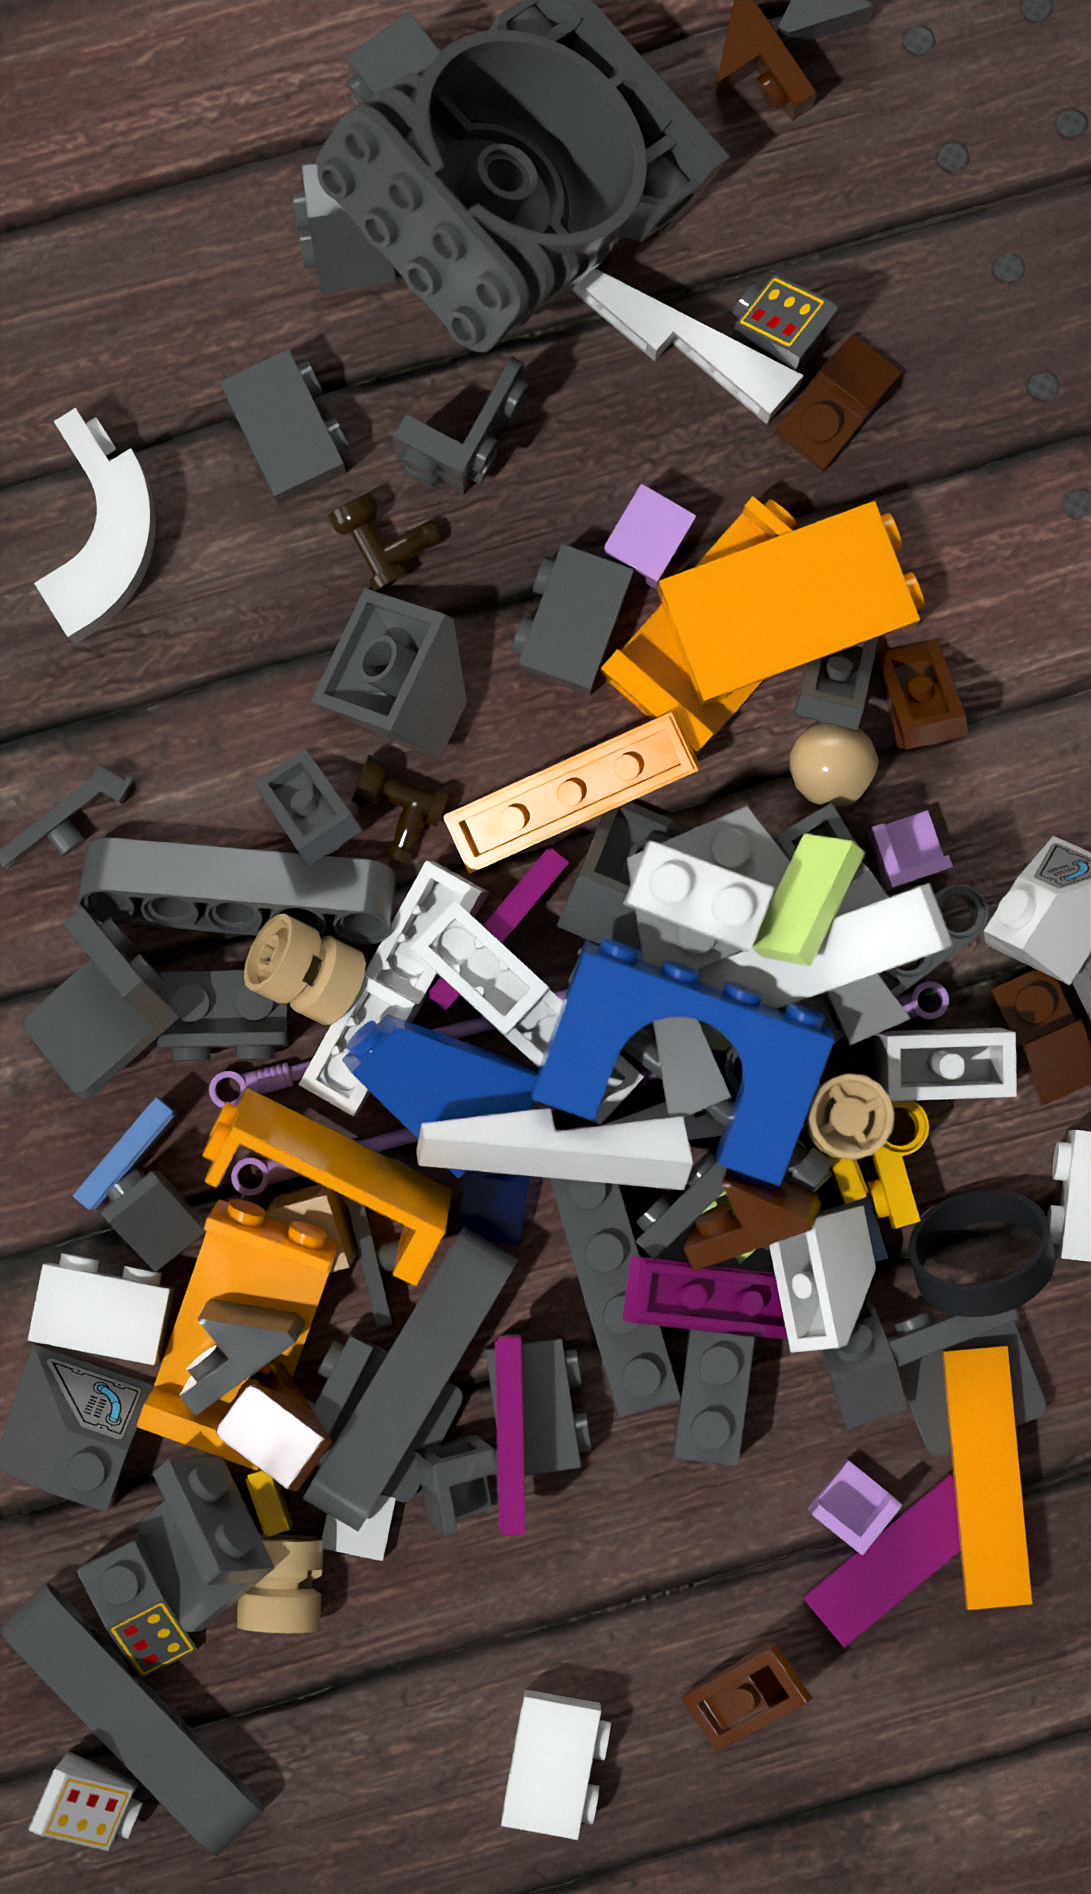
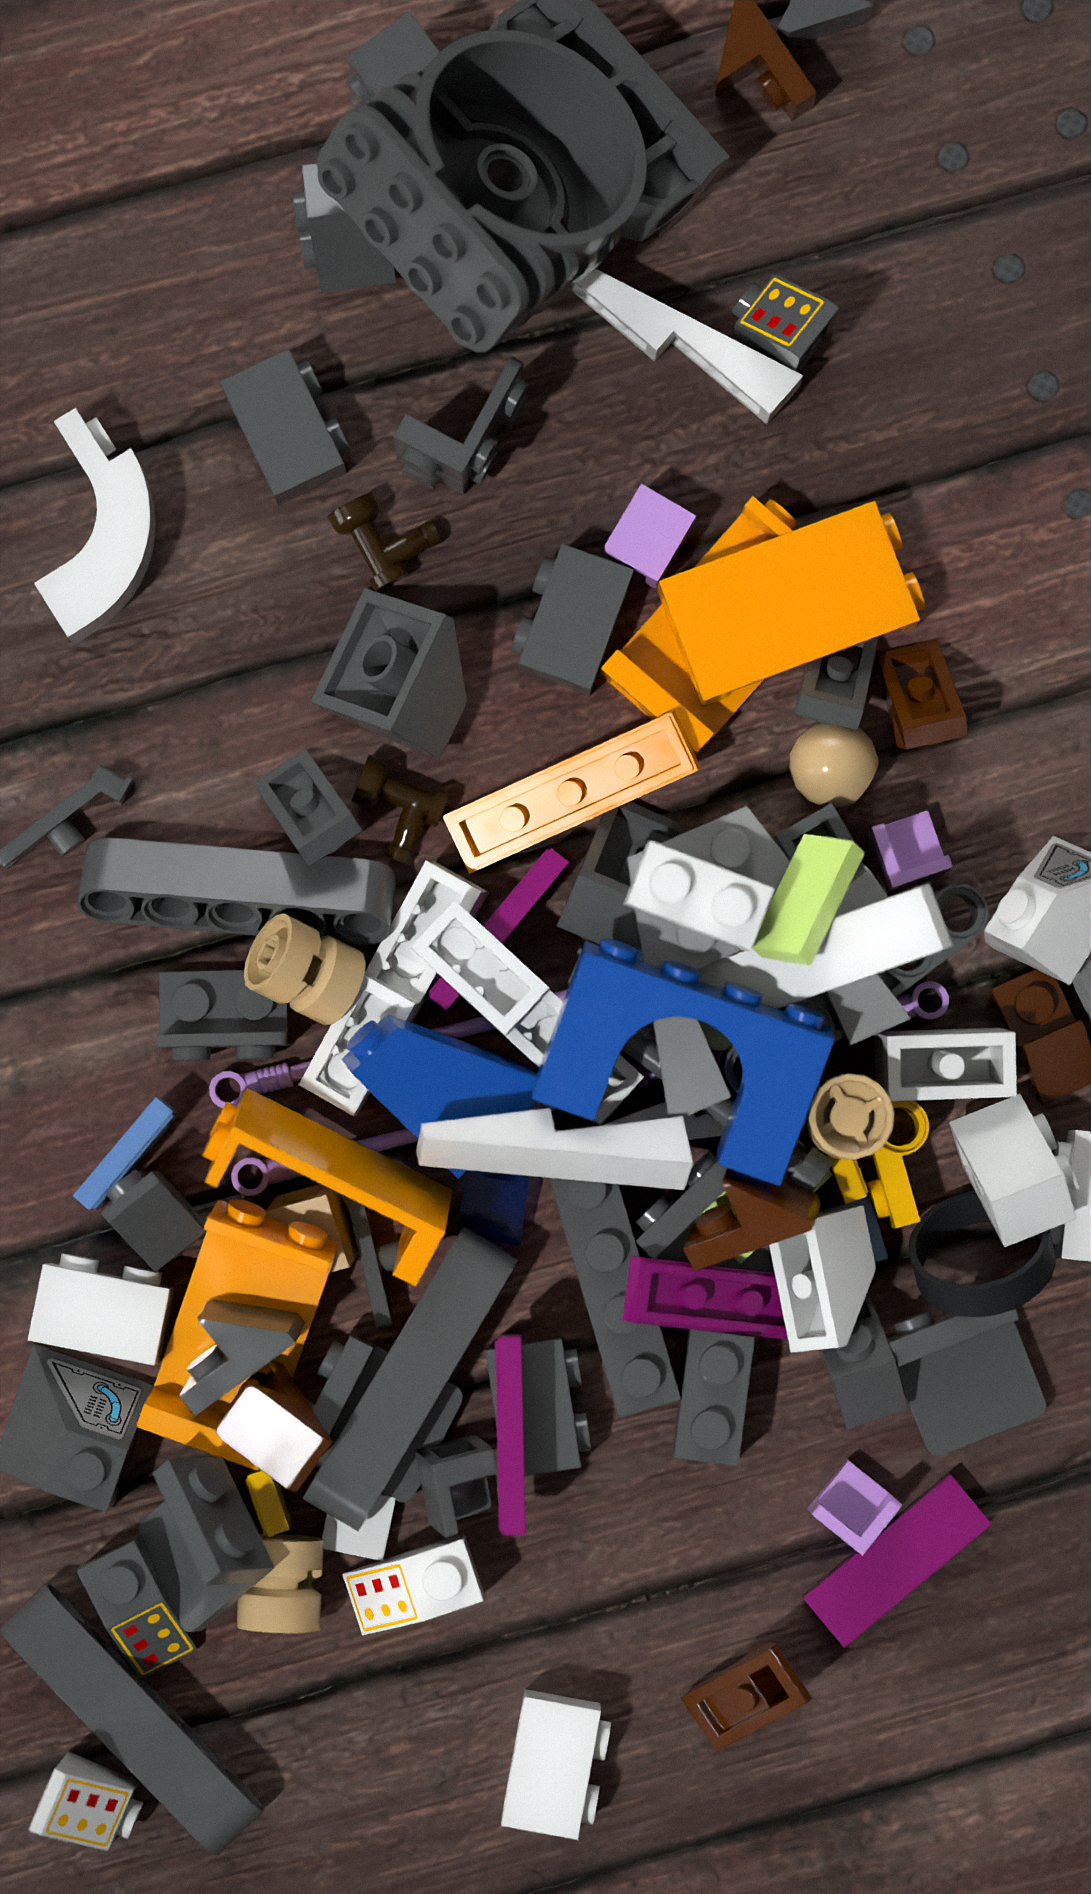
(101, 1011): dark grey bracket -> none
(414, 1585): none -> white slope
(837, 402): reddish brown slope -> none
(986, 1477): light orange tile -> none
(1014, 1169): none -> white brick

